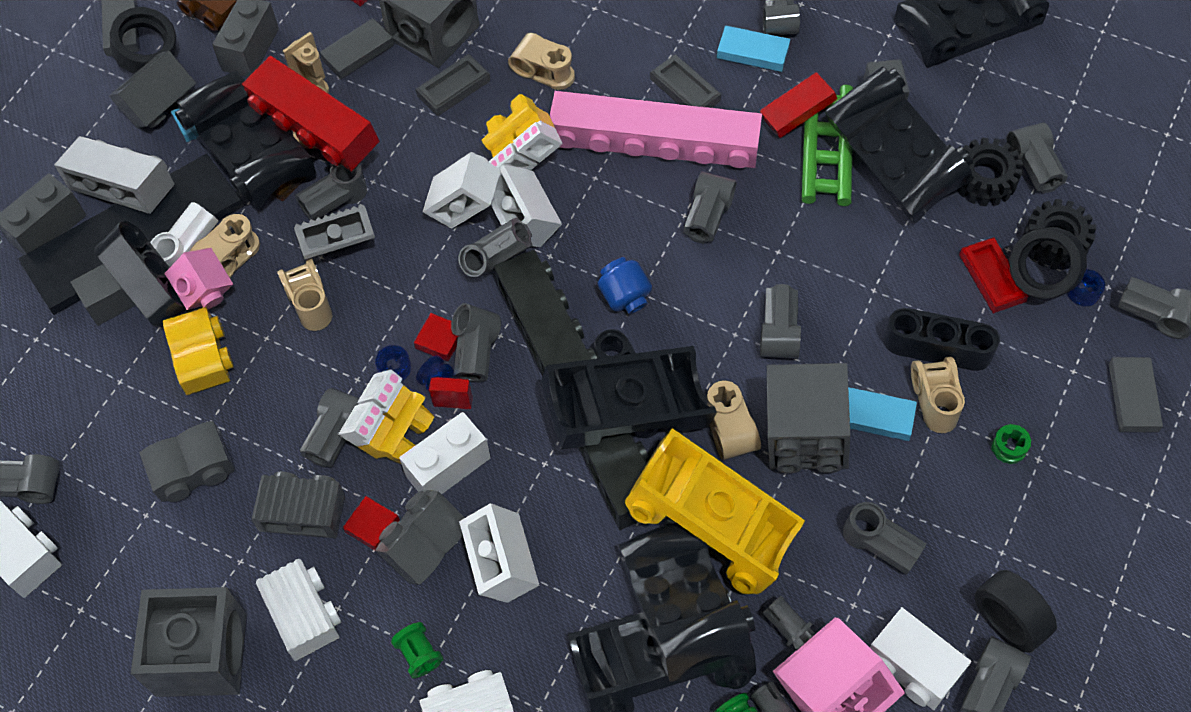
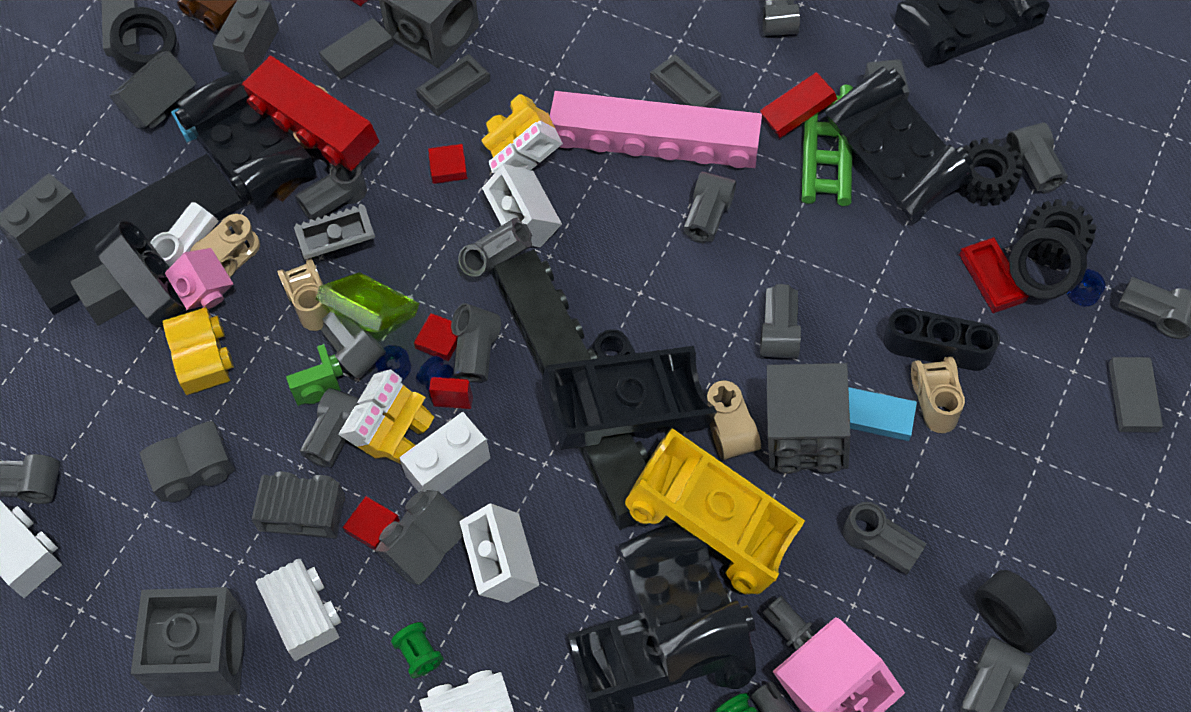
(115, 174): brick -> none
(304, 59): tan hinge -> none
(312, 383): none -> bright green bracket
(354, 345): none -> dark grey piece
(367, 302): none -> clear neon green plate
(447, 163): none -> red tile
(462, 190): white brick -> none
(540, 58): tan piece -> none
(624, 285): blue head -> none
(753, 48): medium azure tile -> none
(919, 659): white brick -> none
(1000, 441): green bush -> none

